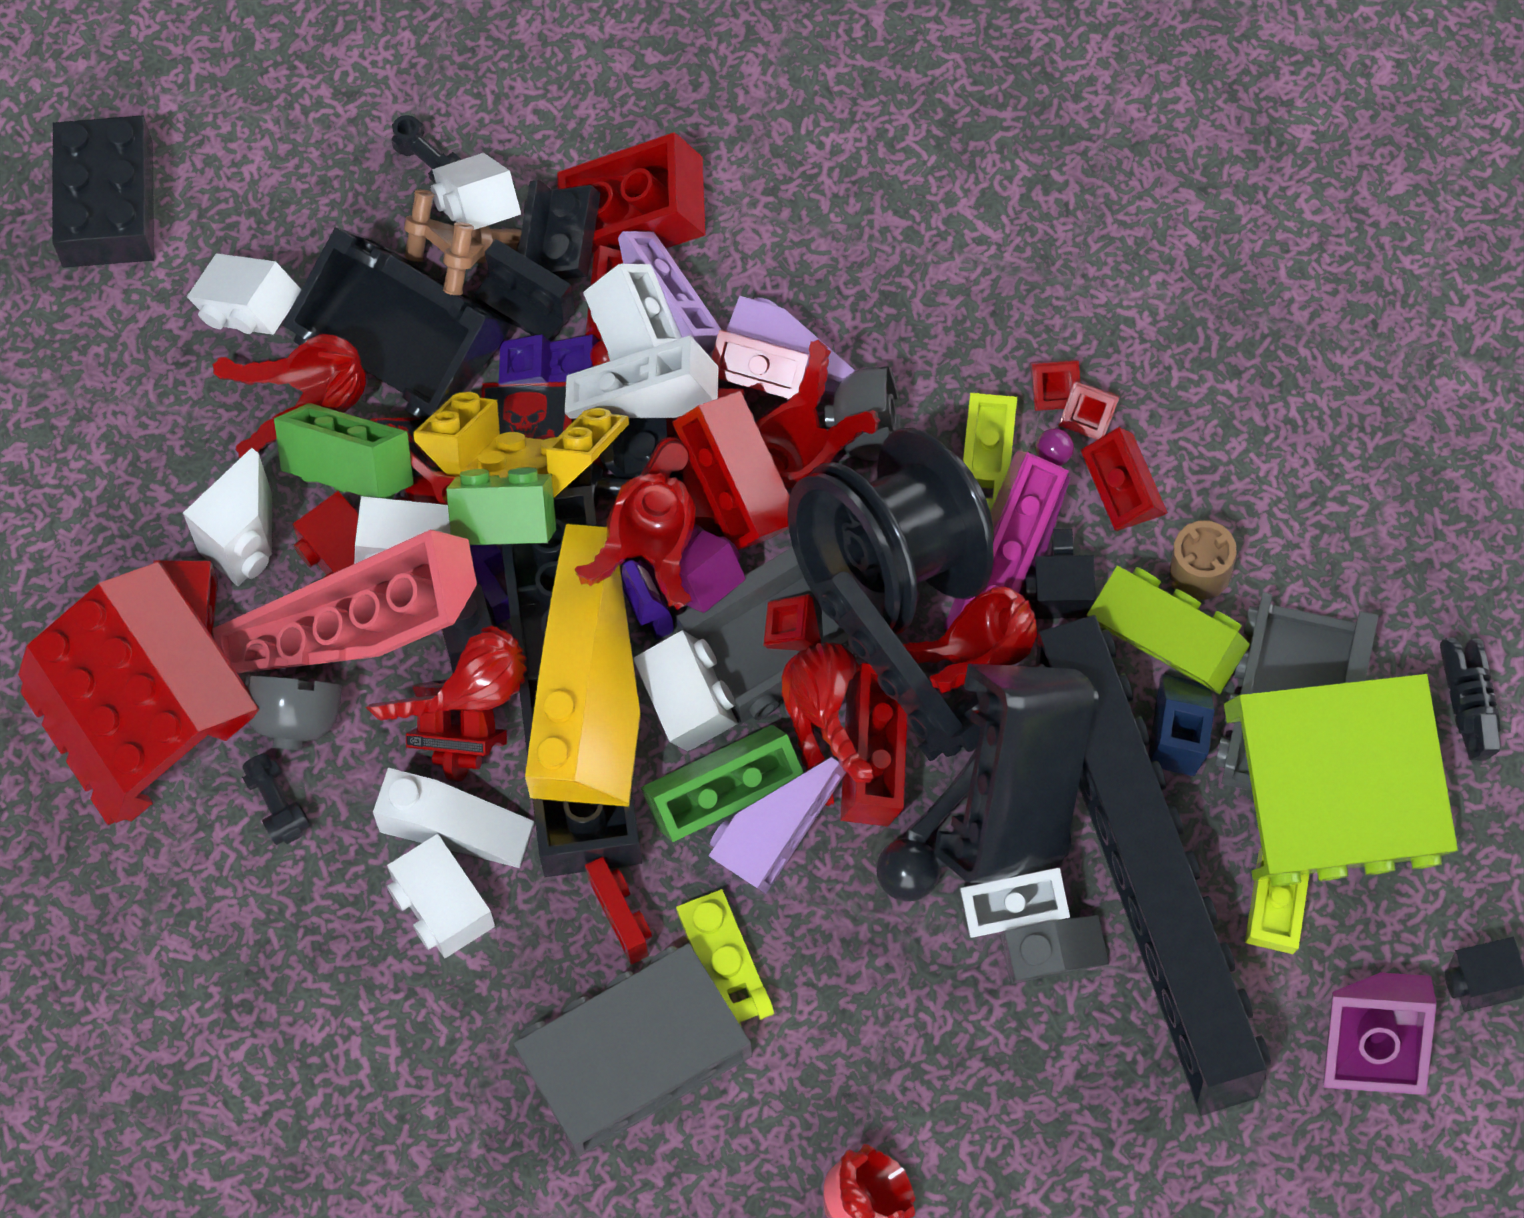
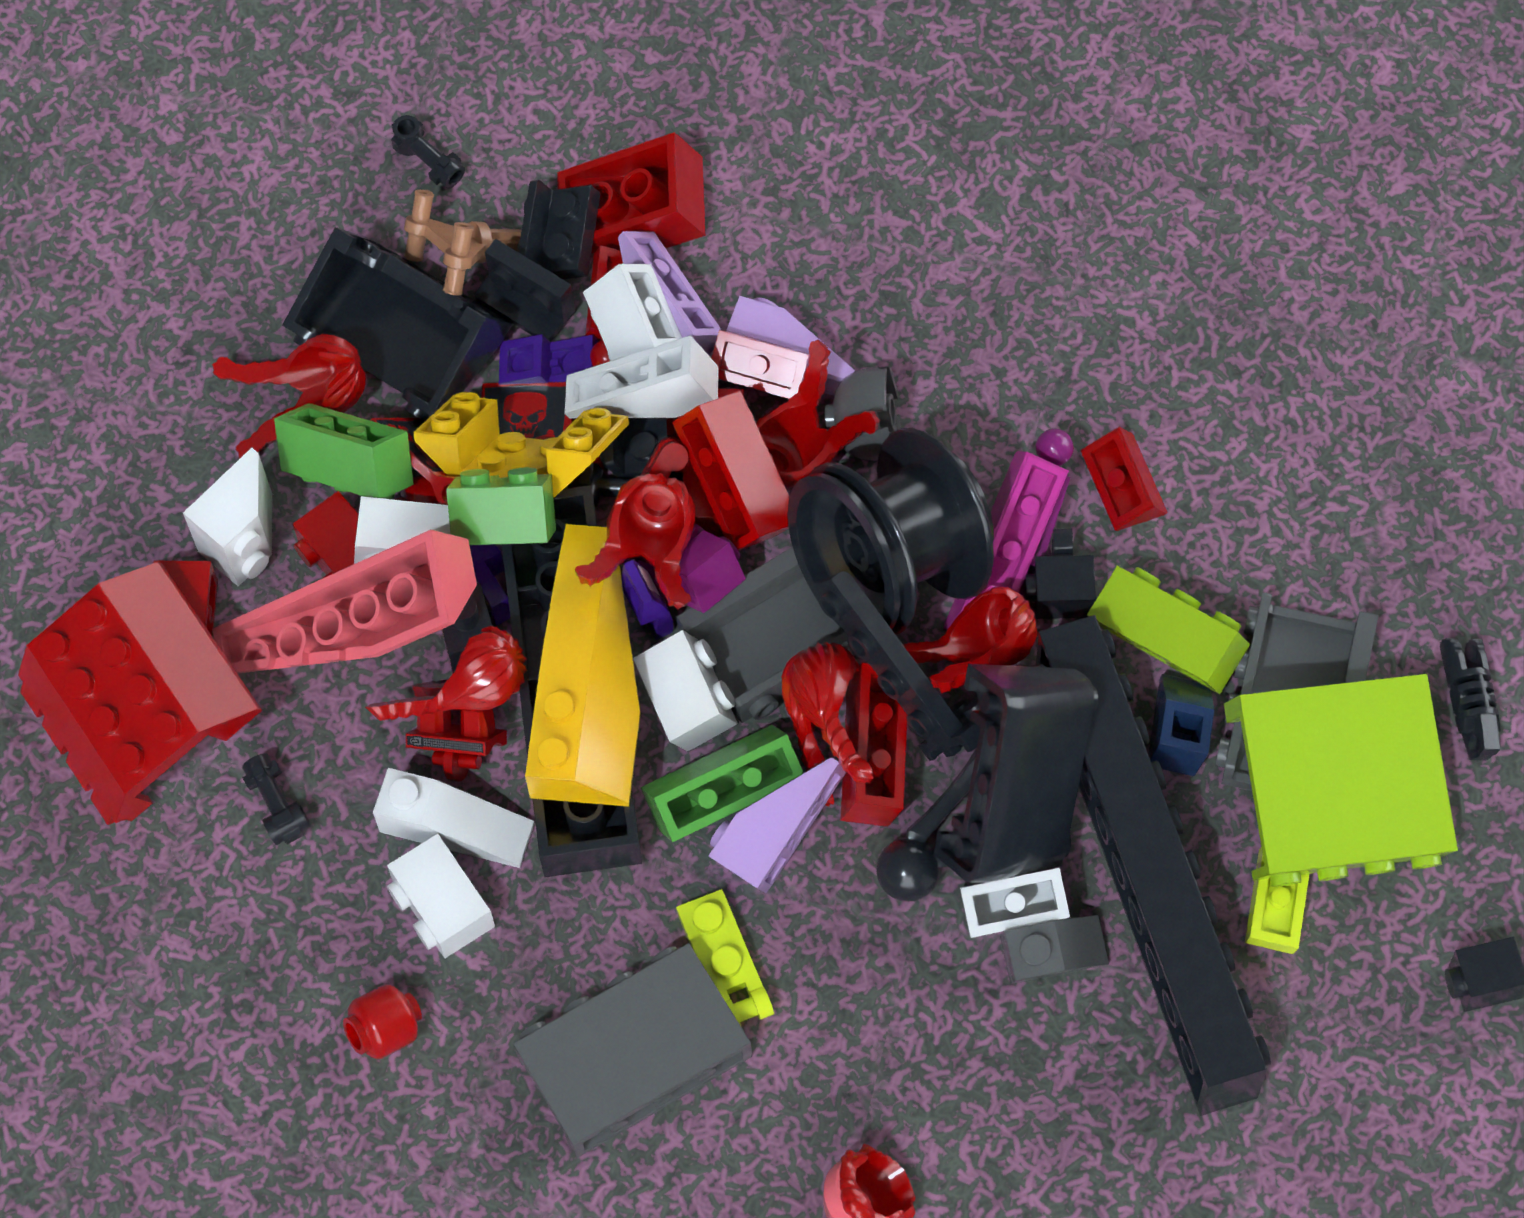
(102, 191): black brick -> none
(244, 294): white brick -> none
(293, 709): dark grey cylinder -> none
(382, 1021): none -> red head
(475, 191): white brick -> none
(628, 927): red plate -> none
(791, 624): red slope -> none
(990, 439): neon yellow plate -> none
(1053, 383): red slope -> none
(1089, 410): slope -> none
(1203, 559): medium nougat piece -> none
(1381, 1034): magenta slope -> none

